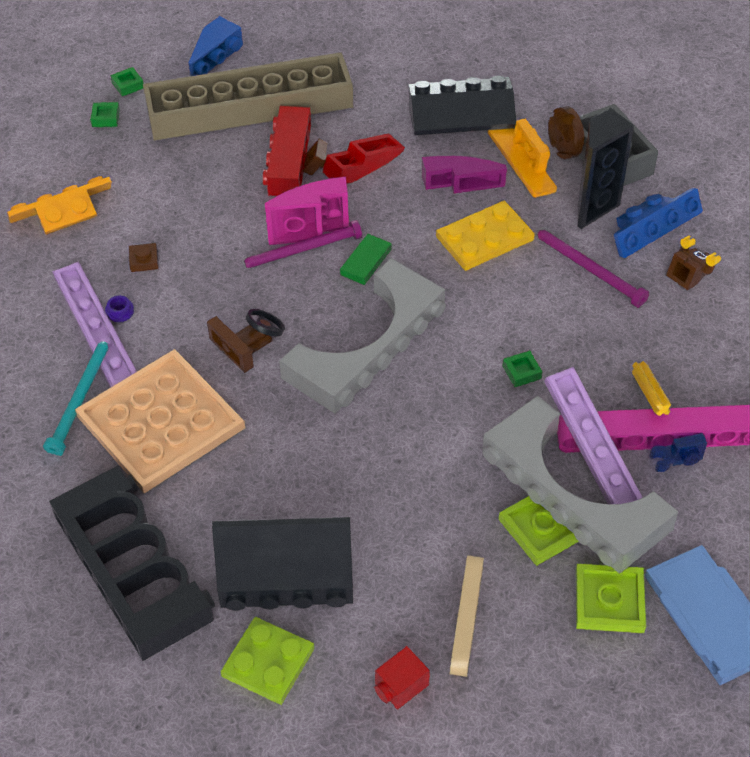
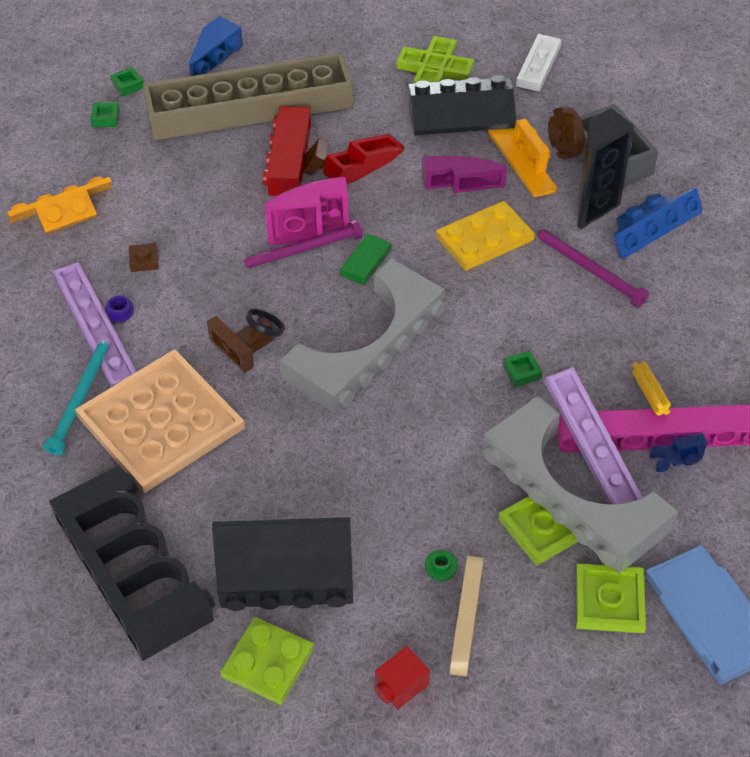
(435, 62): none -> lime plate
(441, 573): none -> green plate
(538, 62): none -> white plate
(691, 265): reddish brown piece -> none

